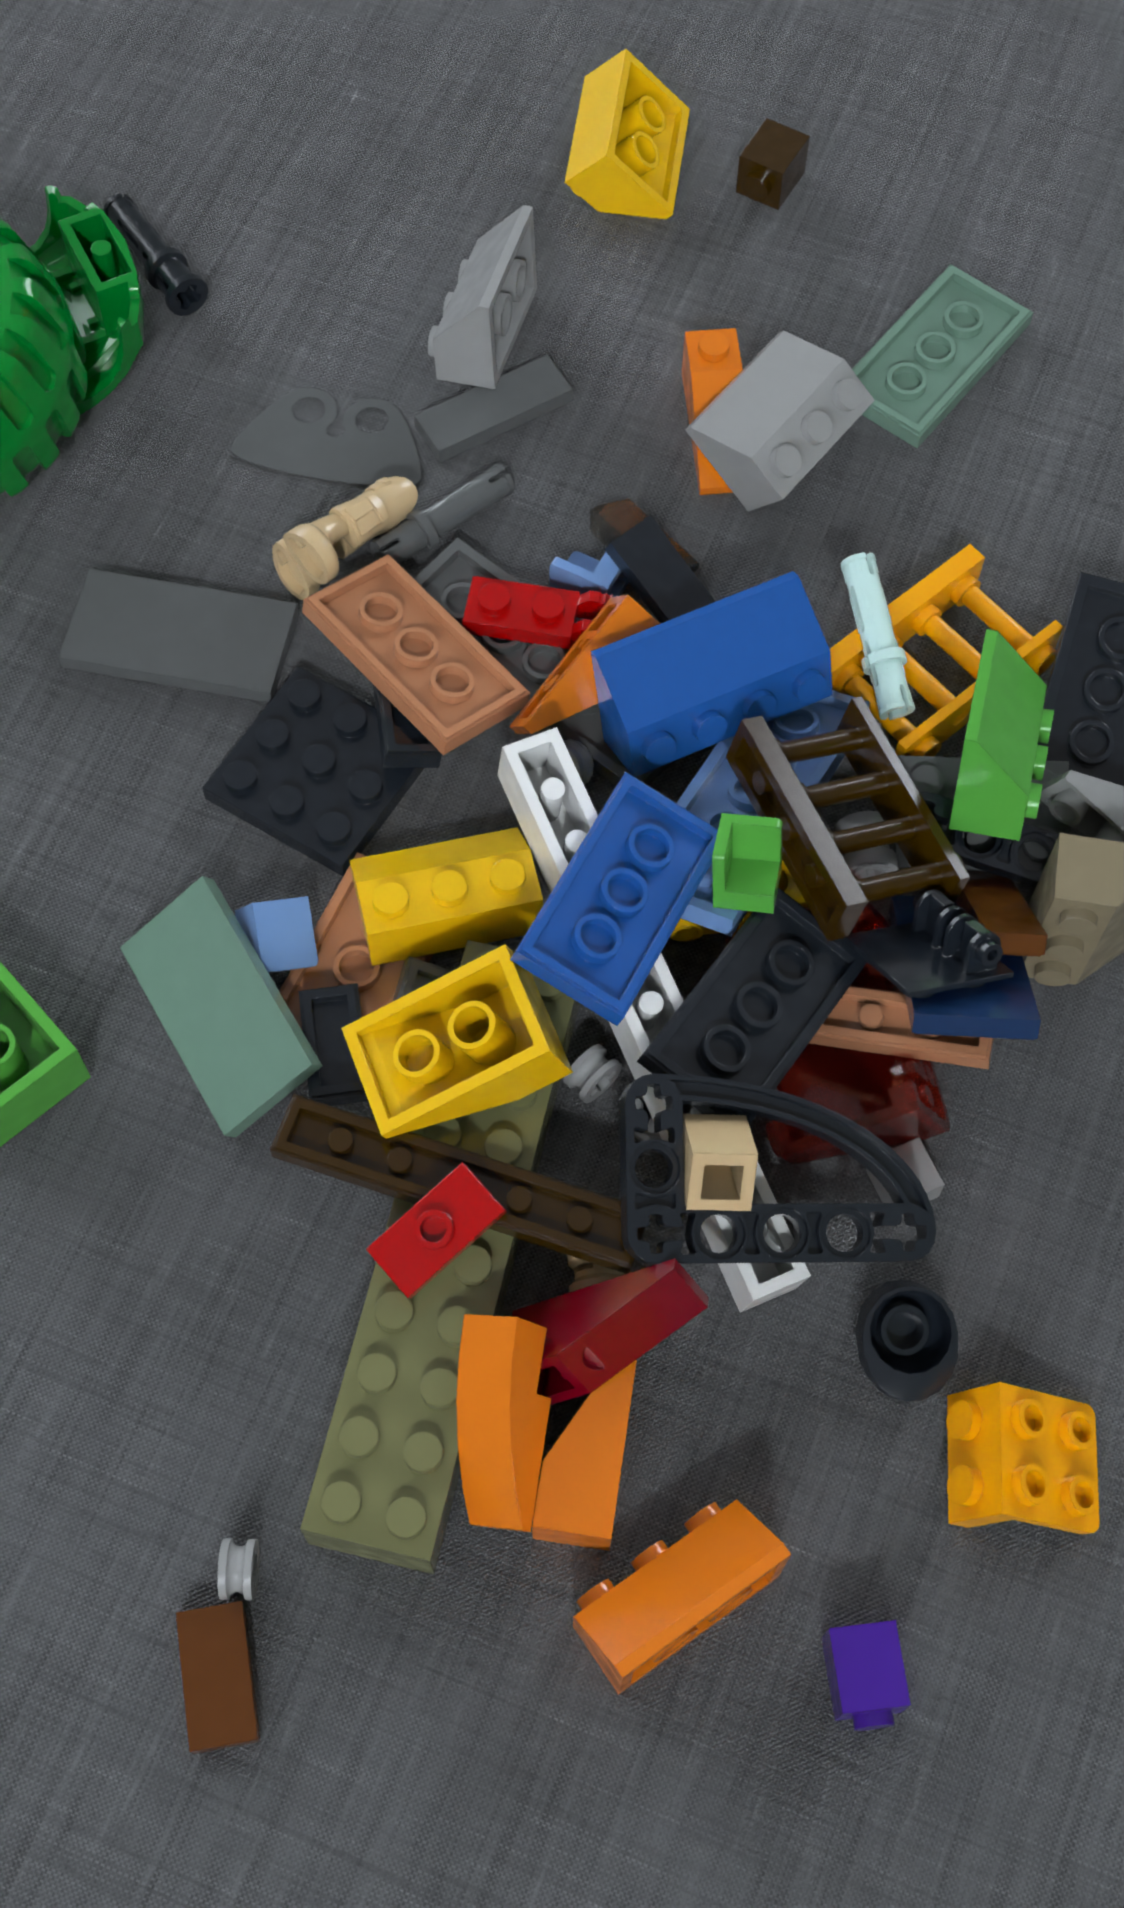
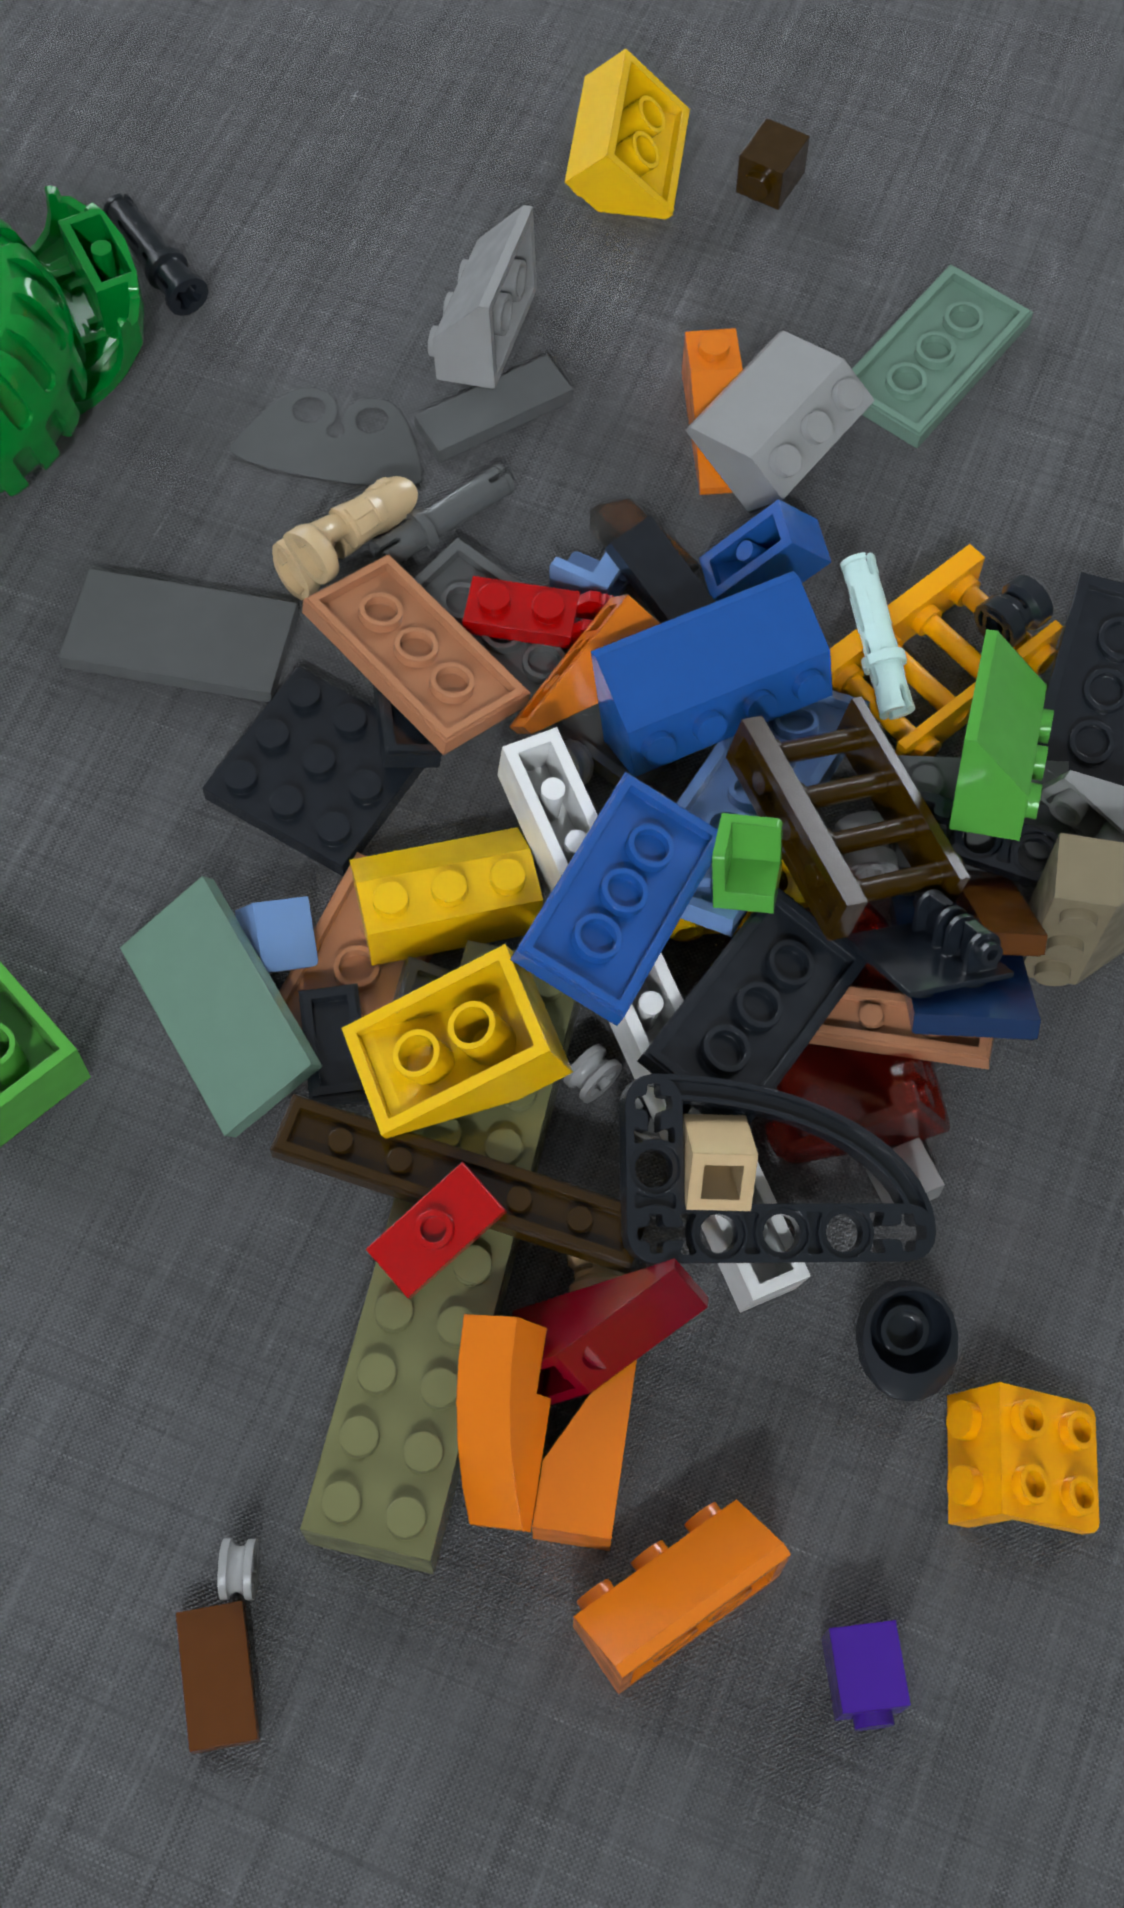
(765, 548): none -> blue slope
(1020, 608): none -> black wheel

